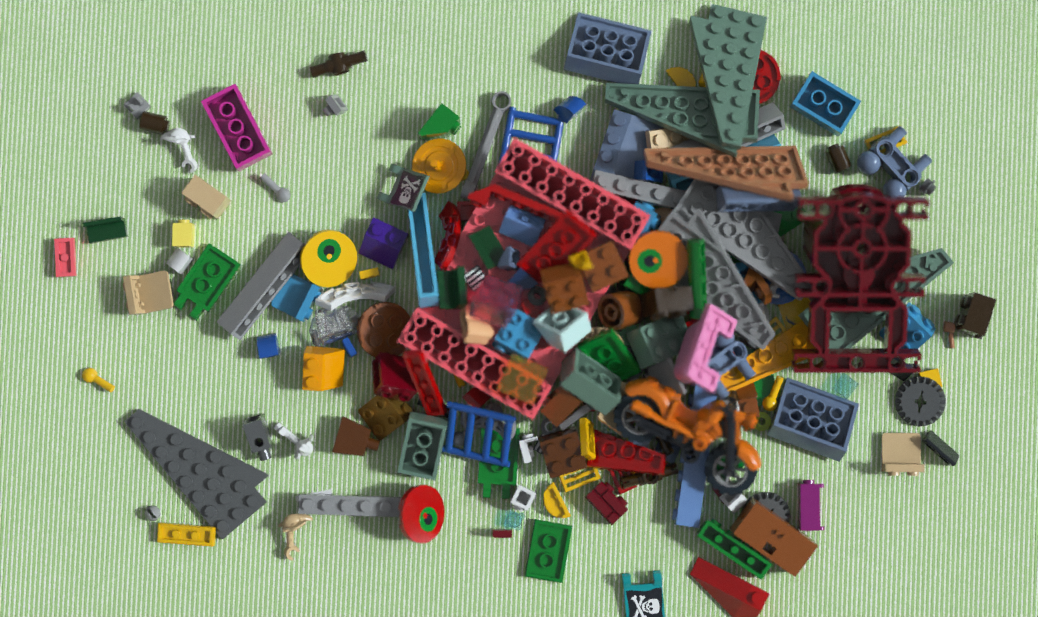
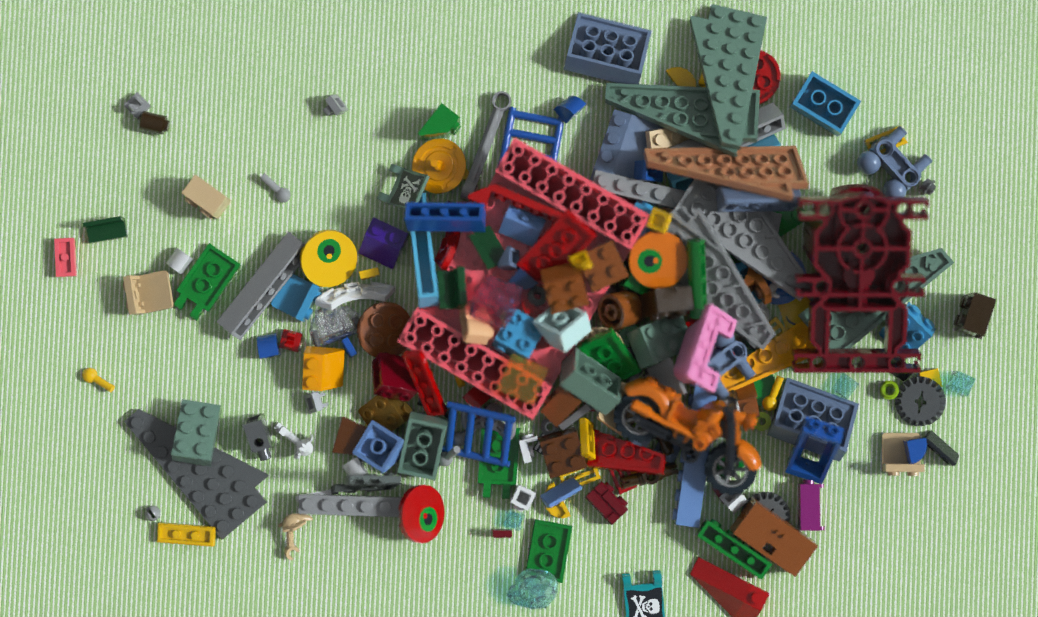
(181, 138): white piece -> none
(183, 234): light yellow brick -> none
(196, 432): none -> sand green brick
(237, 127): dark pink brick -> none
(290, 340): none -> red tile
(314, 402): none -> light grey tile
(338, 63): dark brown pin -> none
(355, 467): none -> white brick
(367, 482): none -> pearl dark grey wing
(379, 447): none -> medium blue slope
(445, 217): none -> blue brick
(447, 457): none -> light grey bar
(474, 277): tile -> none
(533, 589): none -> clear light blue helmet
(560, 492): none -> medium blue slope
(659, 220): none -> yellow tile
(811, 469): none -> blue piece
(838, 158): dark brown brick -> none
(893, 385): none -> lime plate
(915, 449): none -> blue brick
(950, 327): nougat hand -> none
(960, 383): none -> clear light blue brick

